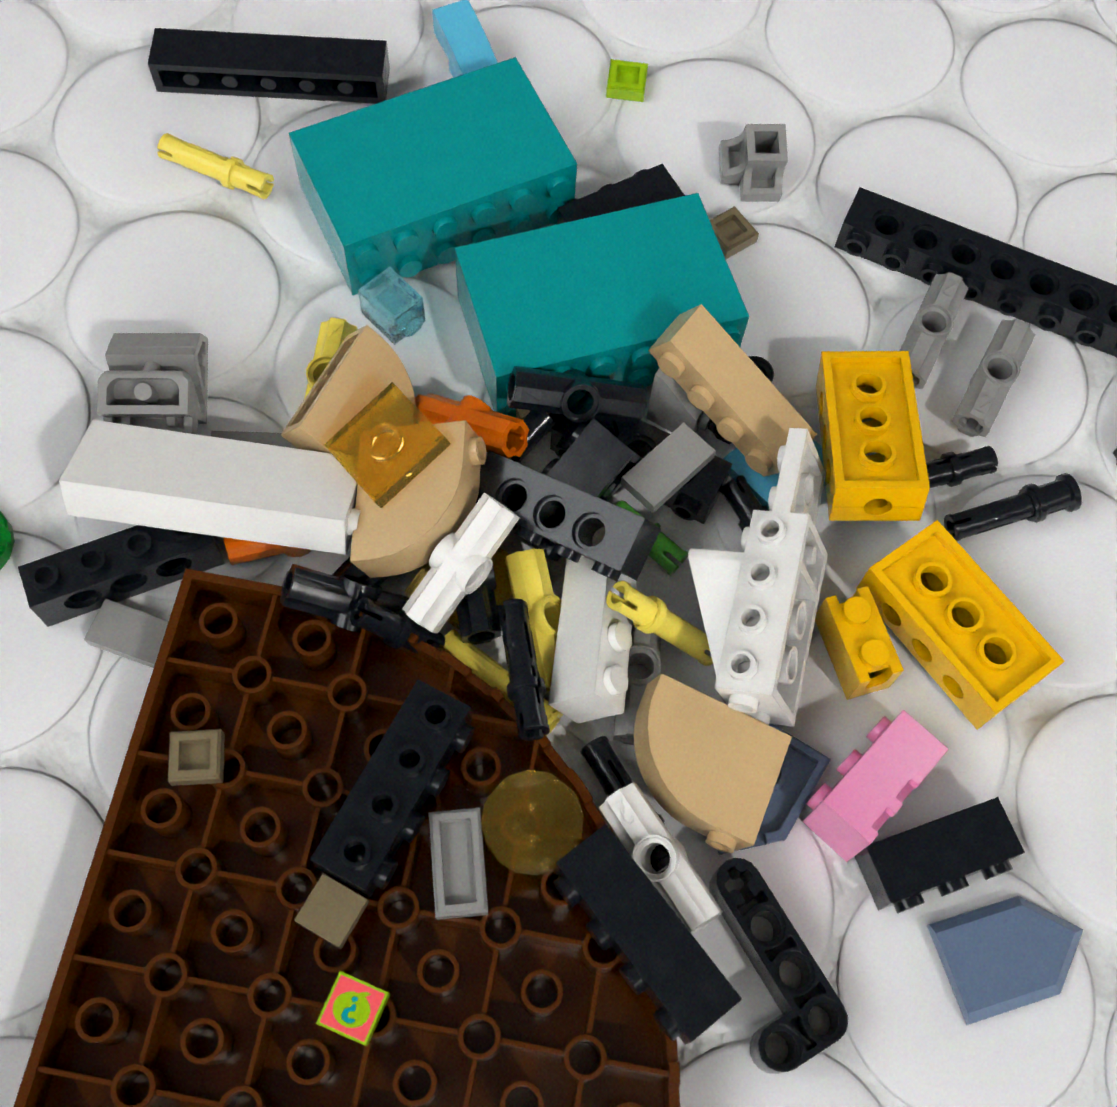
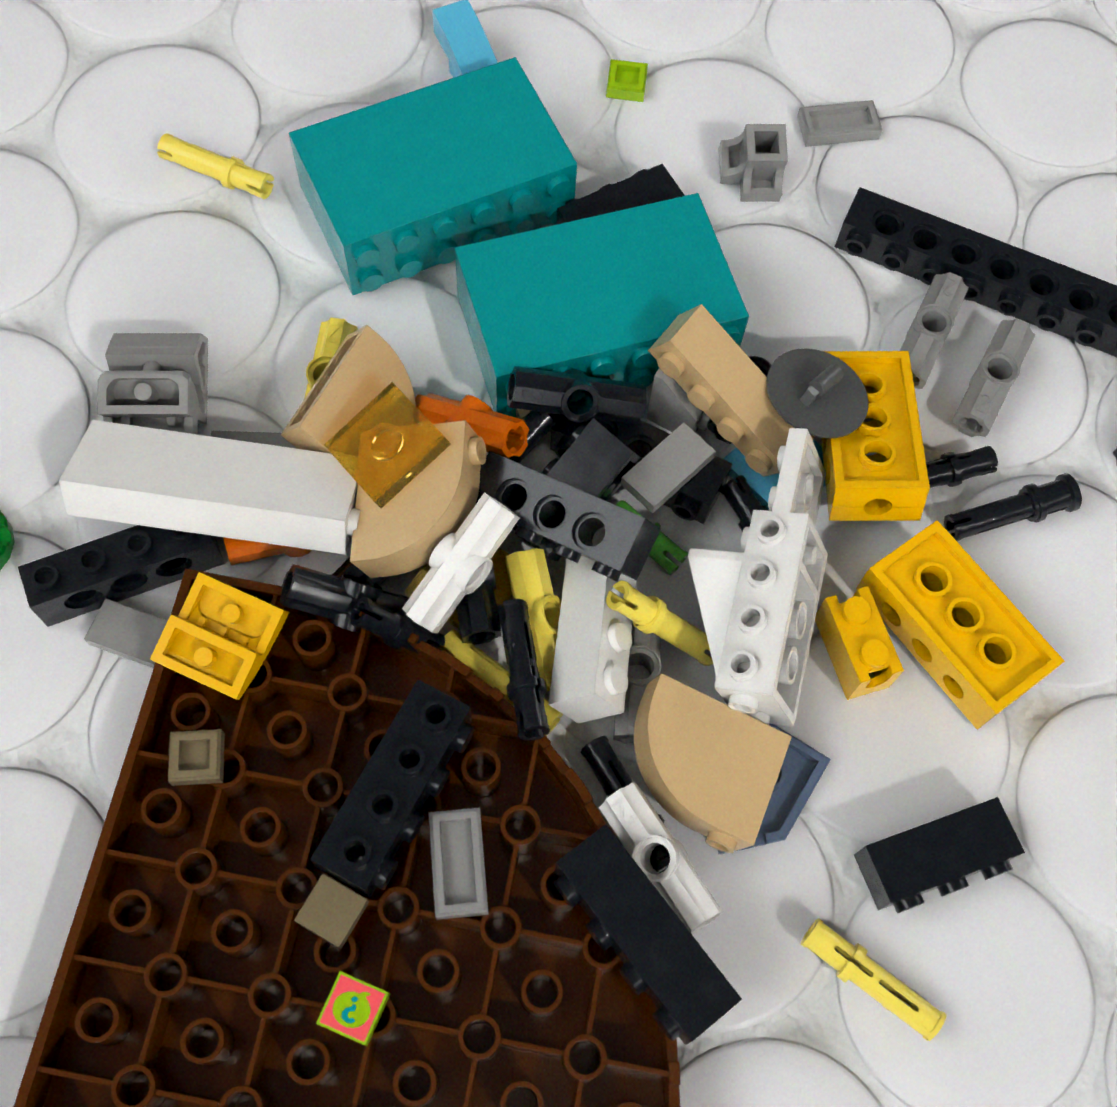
(219, 636): none -> yellow slope
(269, 65): black brick -> none
(392, 305): clear light blue brick -> none
(532, 821): clear yellow tile -> none
(733, 232): dark tan tile -> none
(767, 958): black beam -> none
(817, 393): none -> dark grey shield
(839, 123): none -> light grey tile
(873, 784): bright pink wedge -> none
(917, 1013): none -> light yellow pin
(1004, 956): sand blue tile -> none

